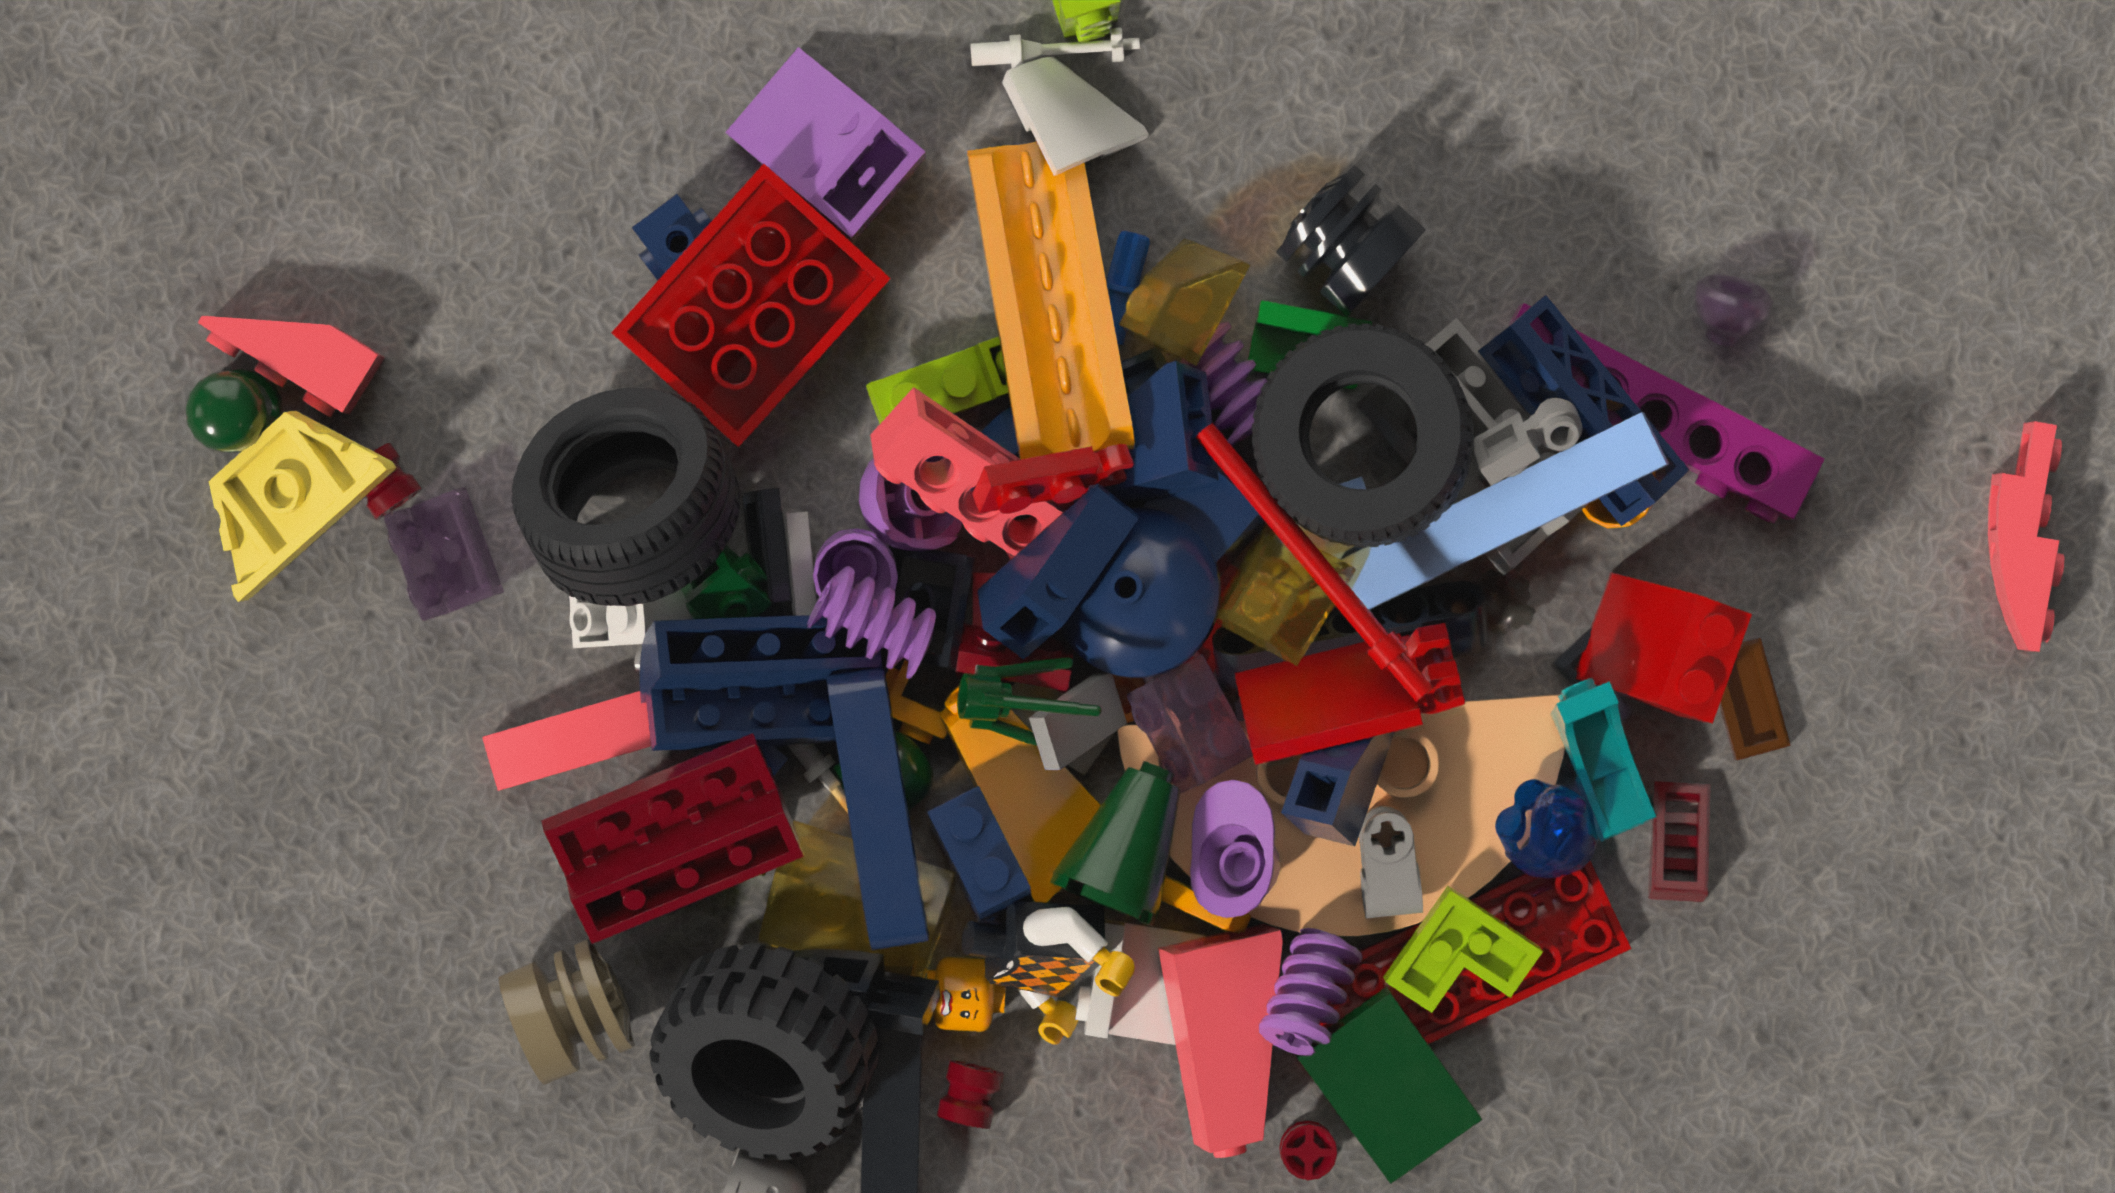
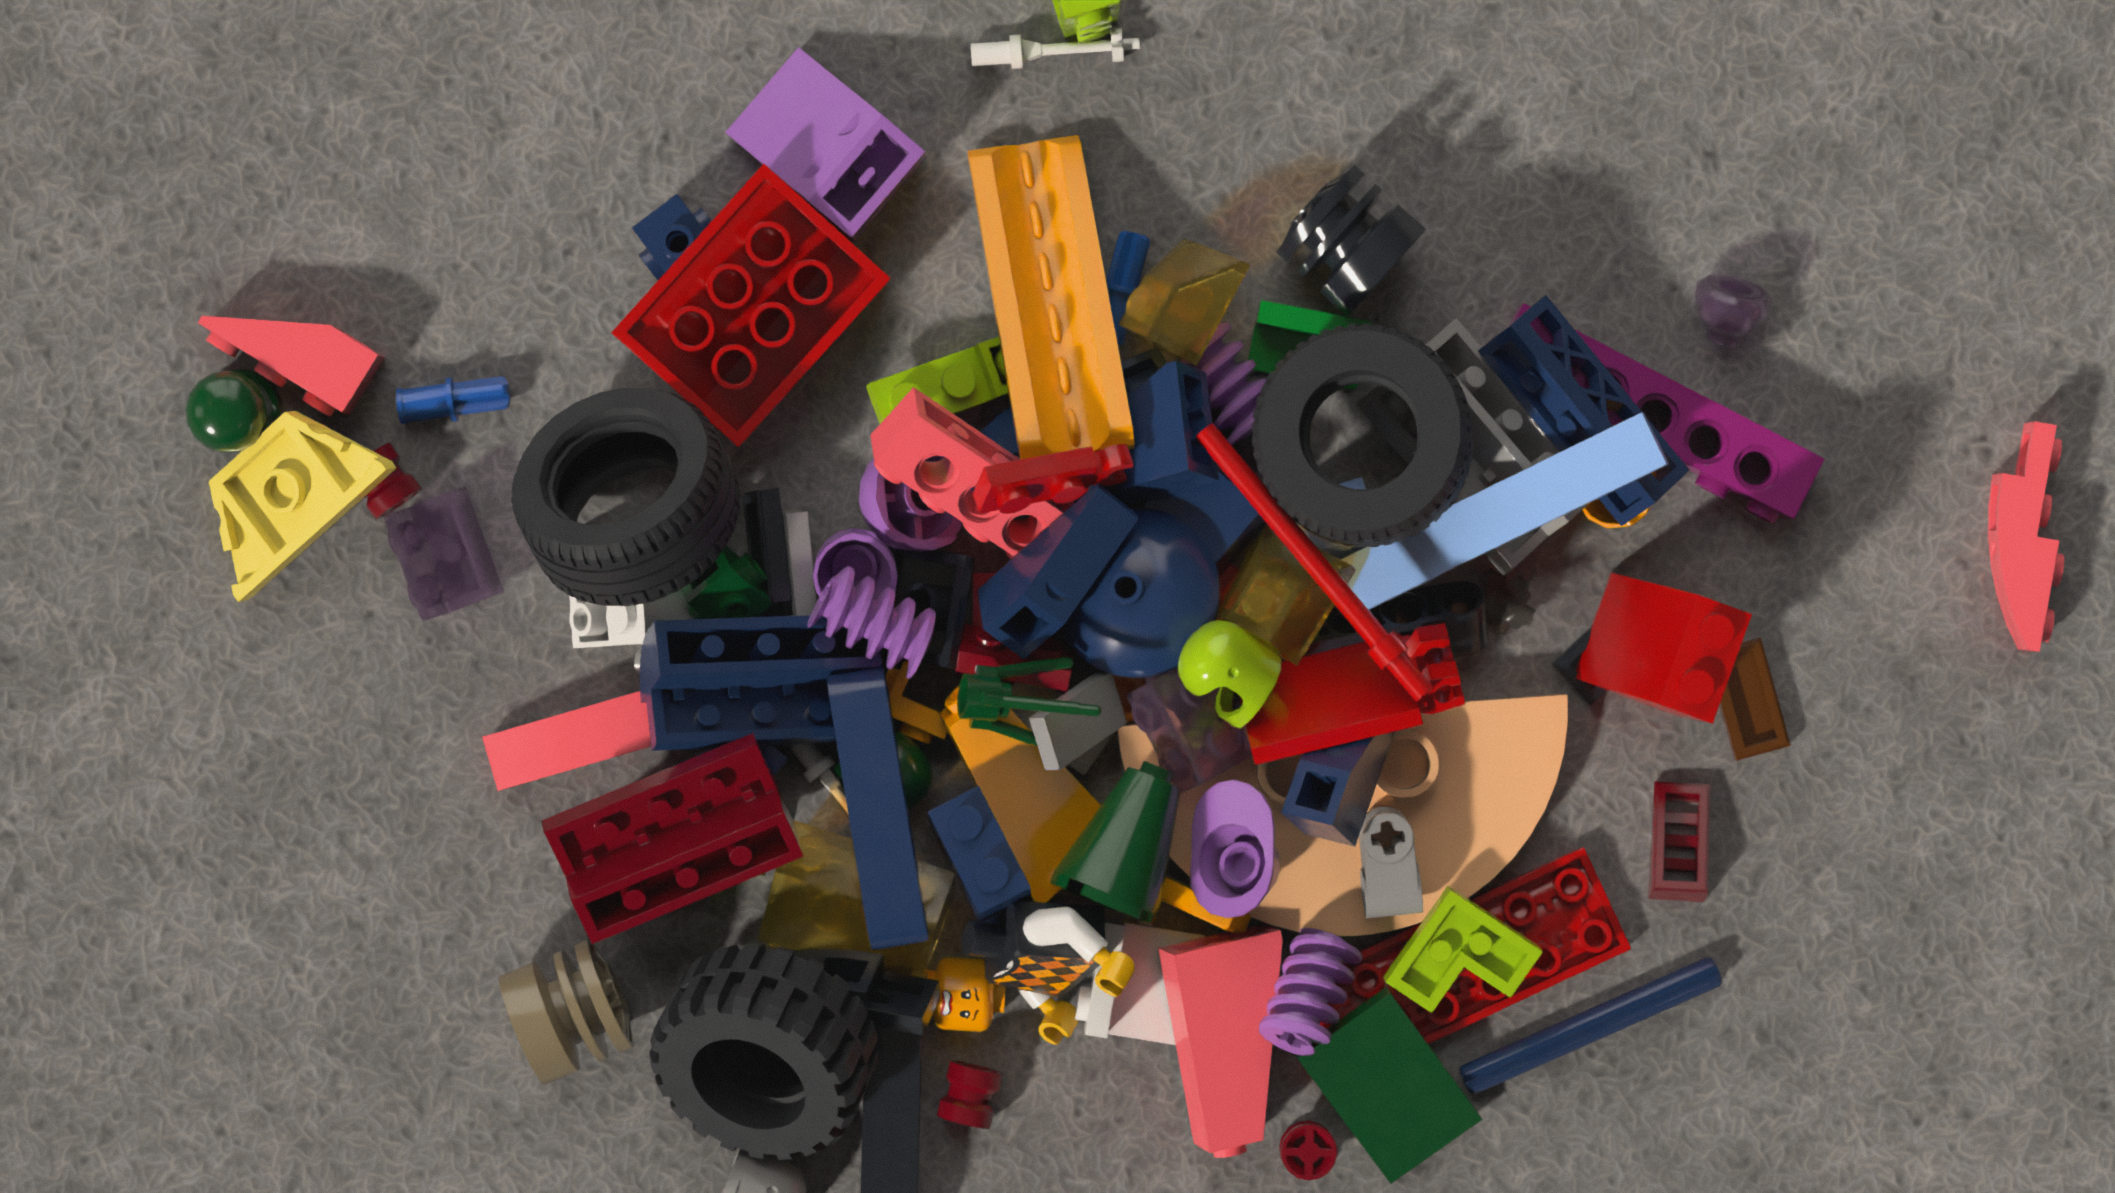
(452, 399): none -> blue axle
(1068, 114): white slope -> none
(1233, 660): none -> lime helmet
(1514, 442): light grey plate -> none
(1560, 830): clear blue hair -> none
(1590, 1025): none -> dark blue axle
(1602, 758): teal arch -> none

